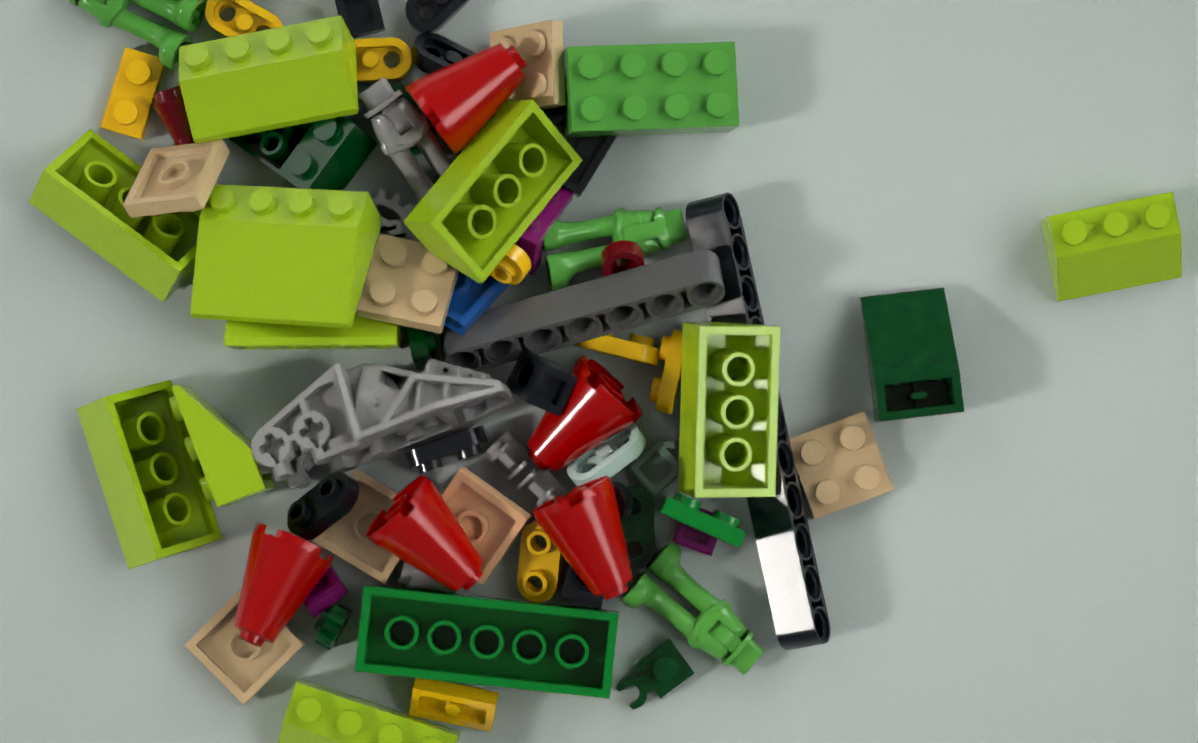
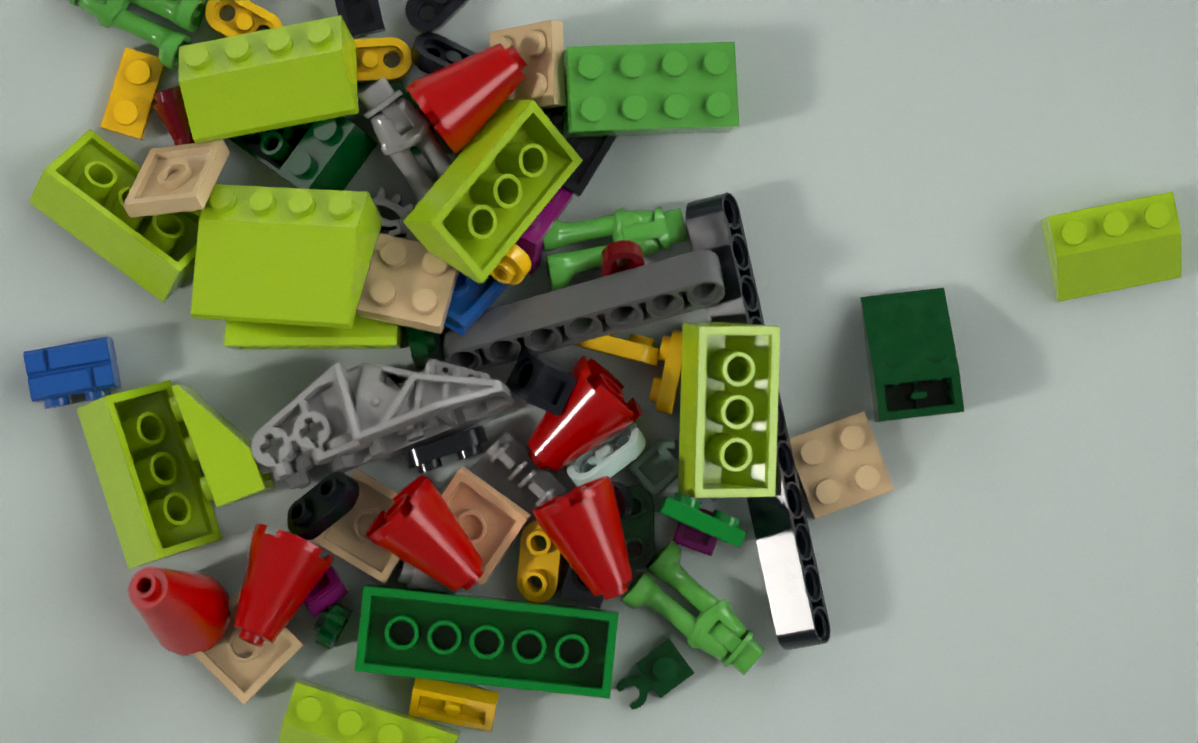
(71, 371): none -> blue brick
(181, 608): none -> red cone

